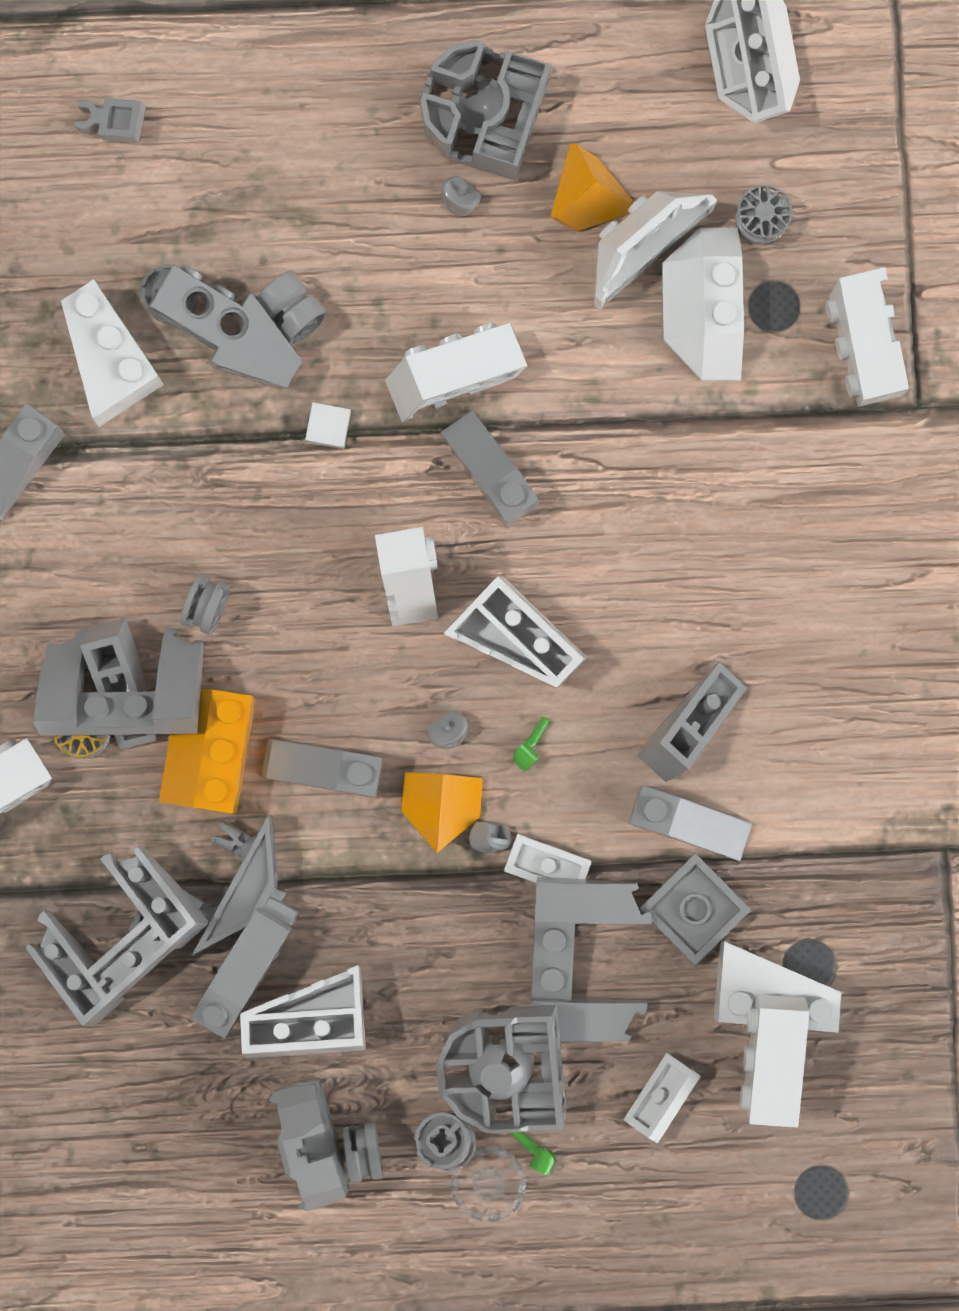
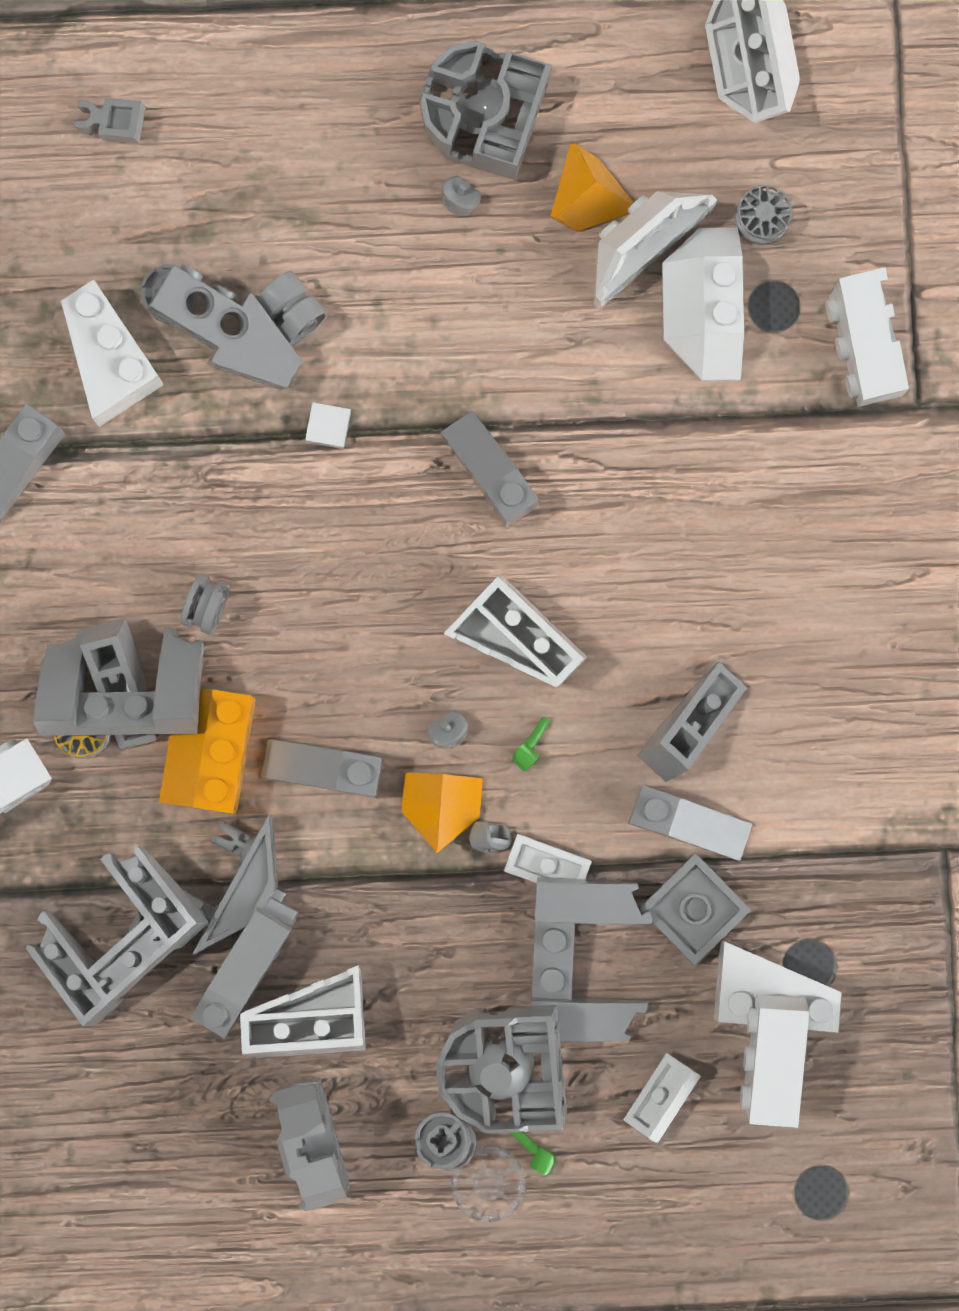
(362, 1152): light grey wheel -> none
(405, 570): white wedge -> none
(455, 368): white wedge -> none

